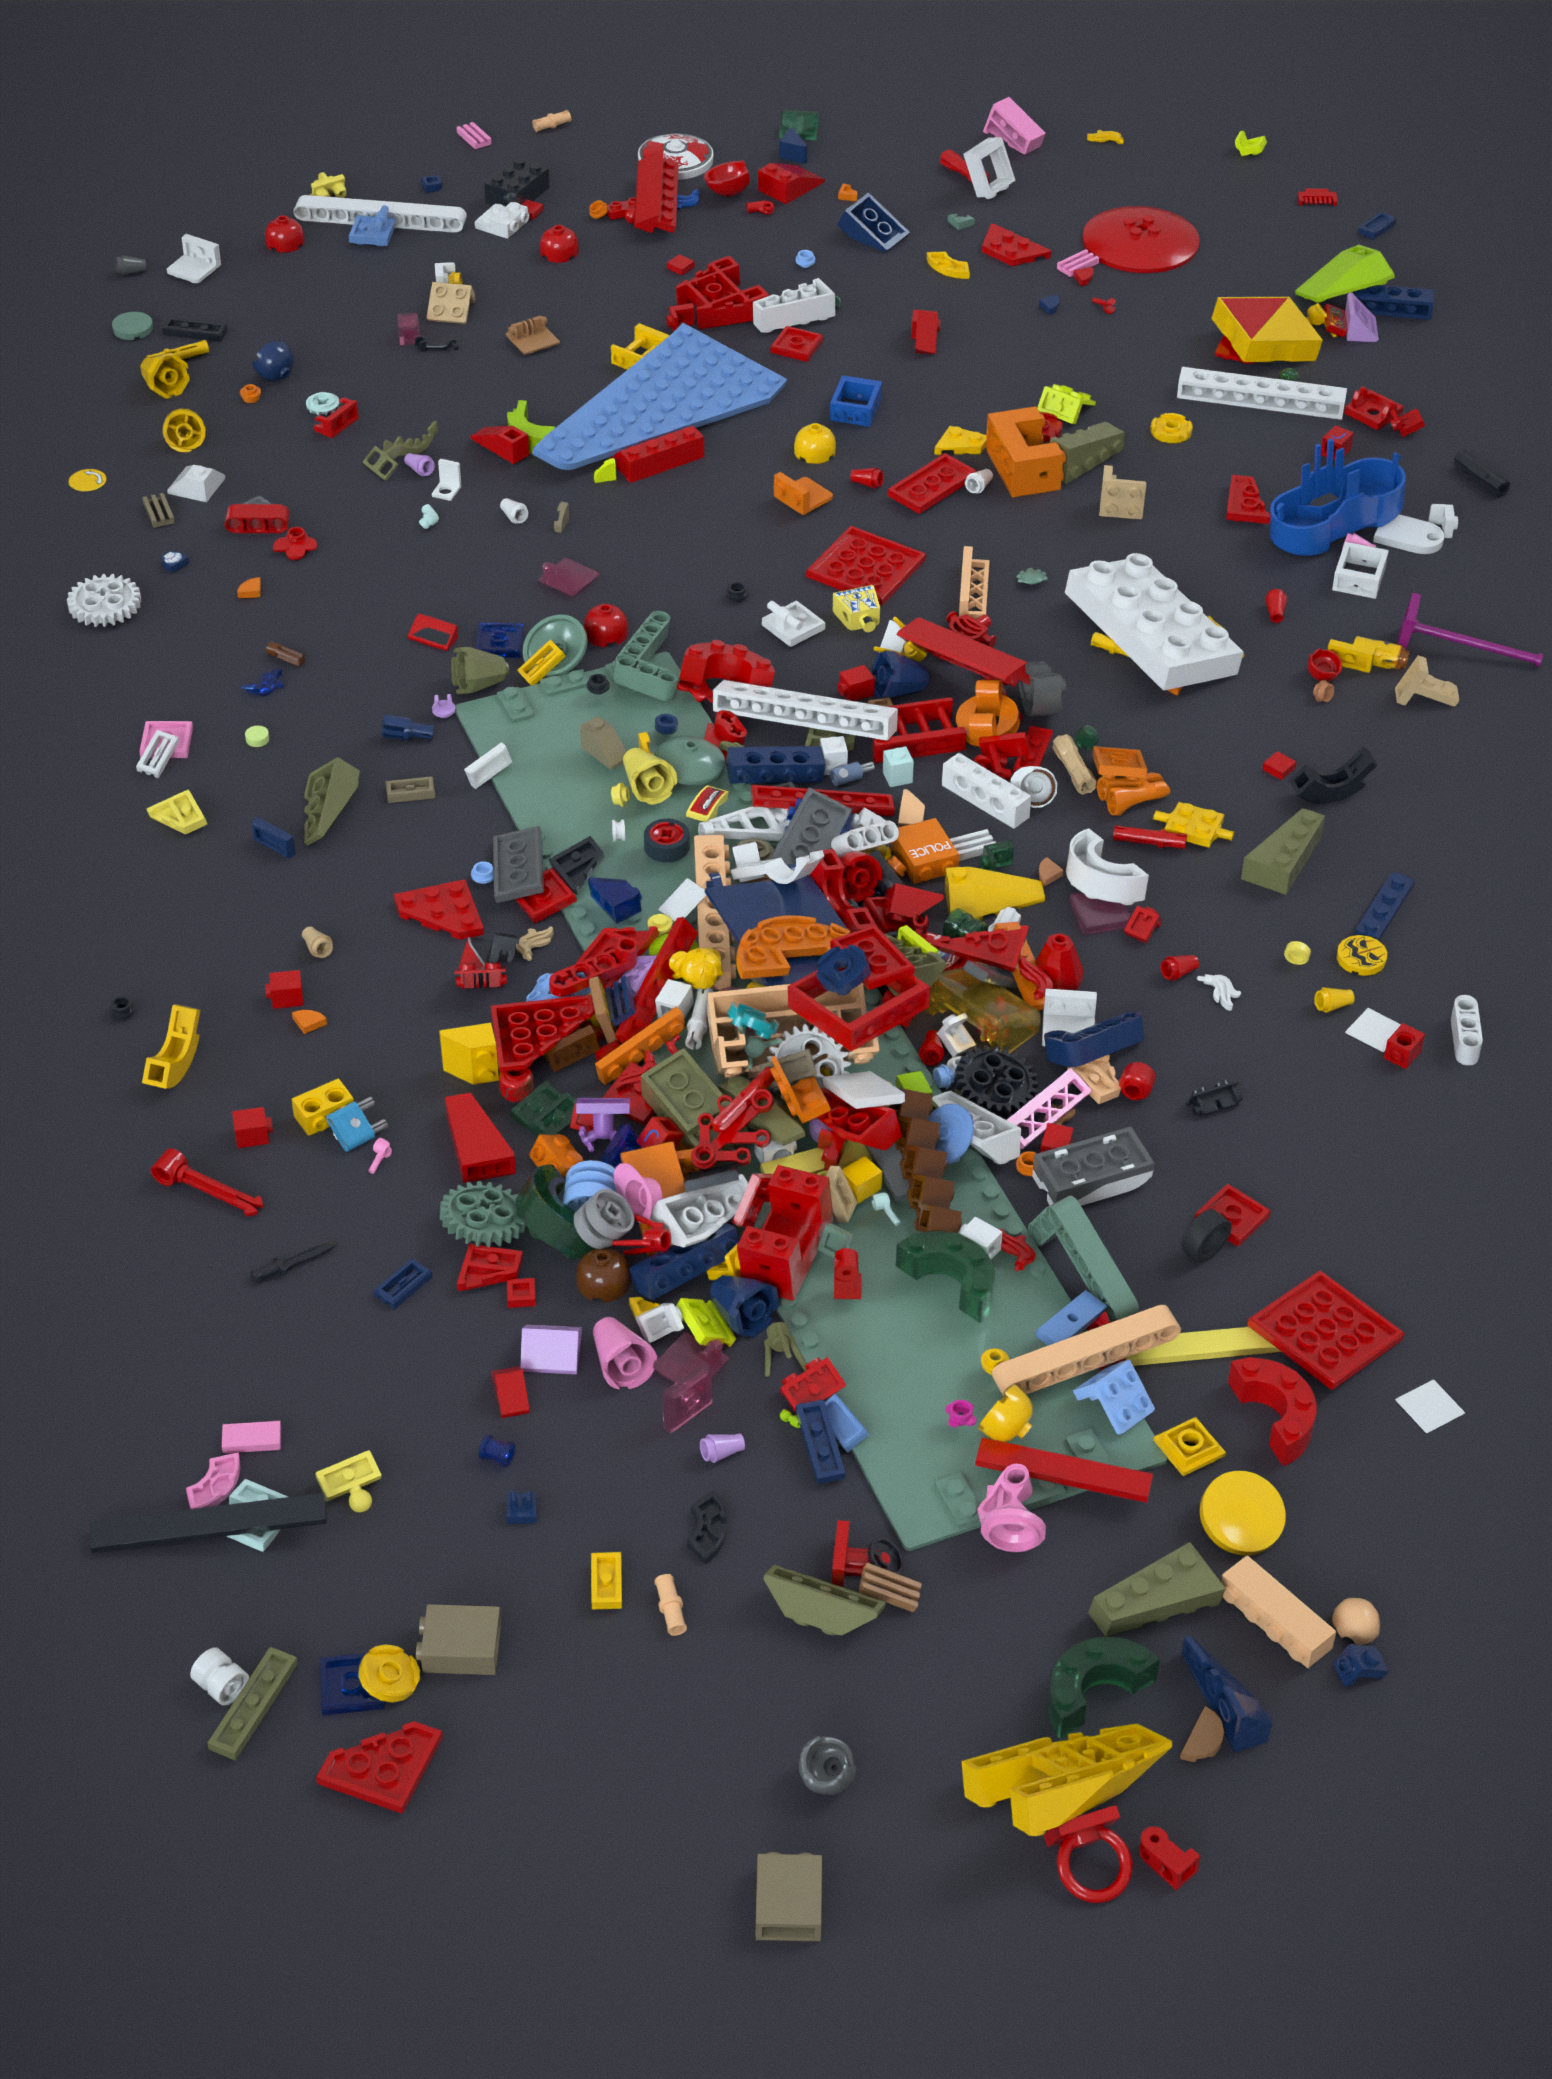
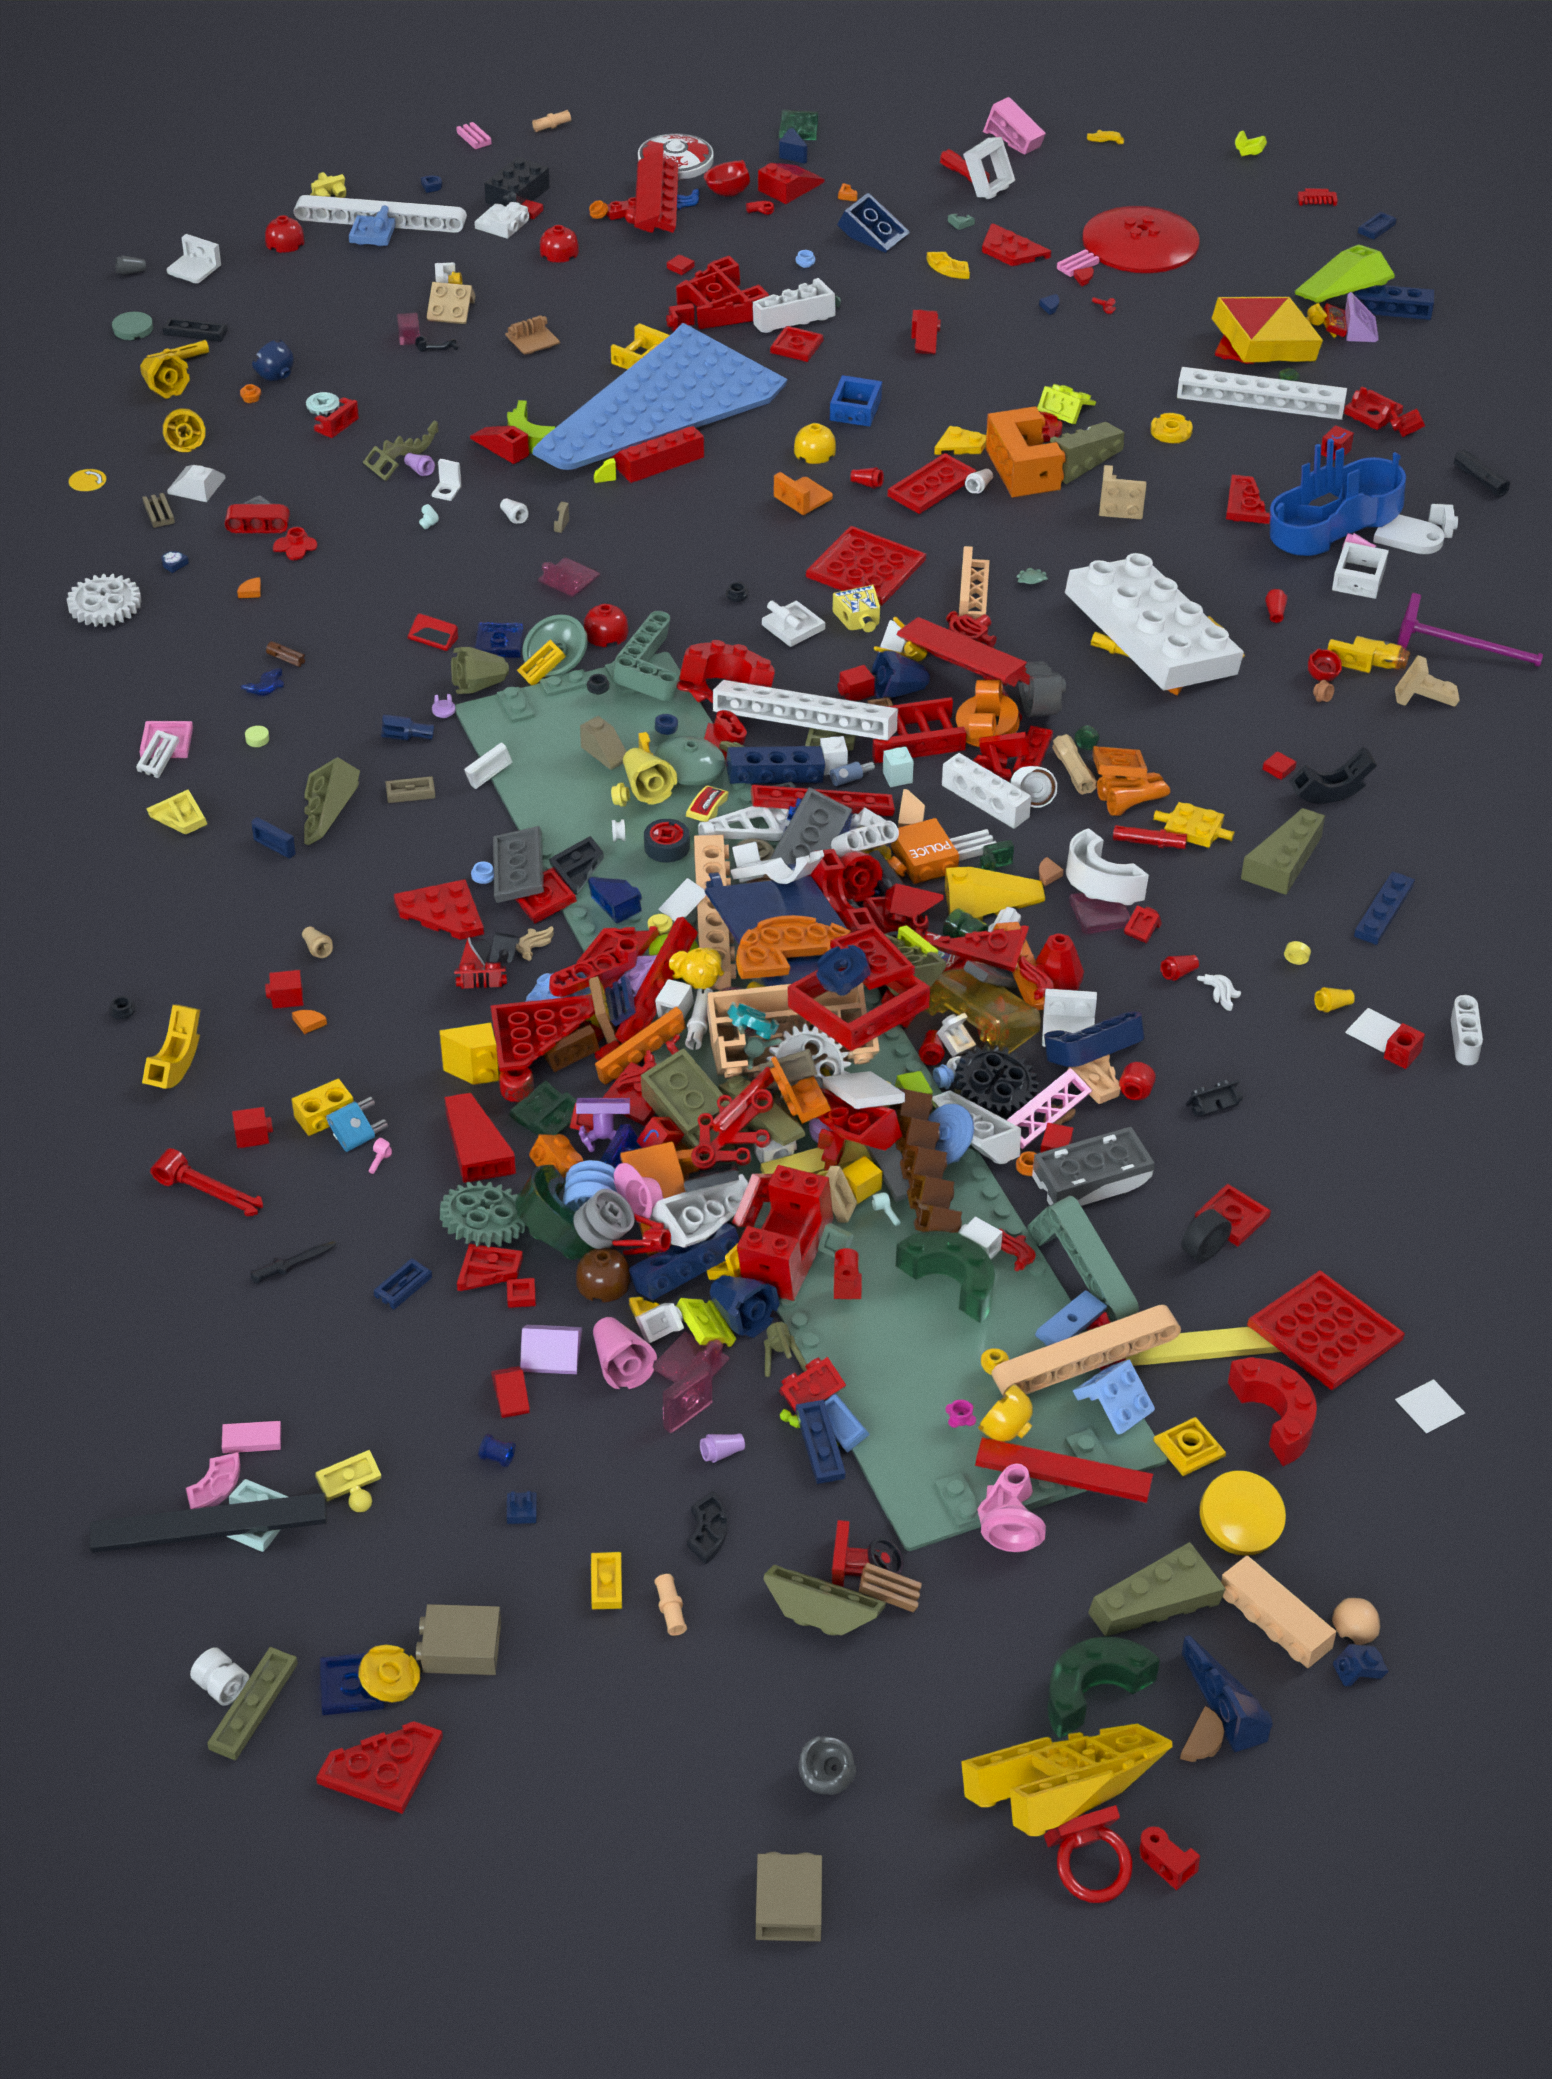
(1362, 955): yellow tile -> none

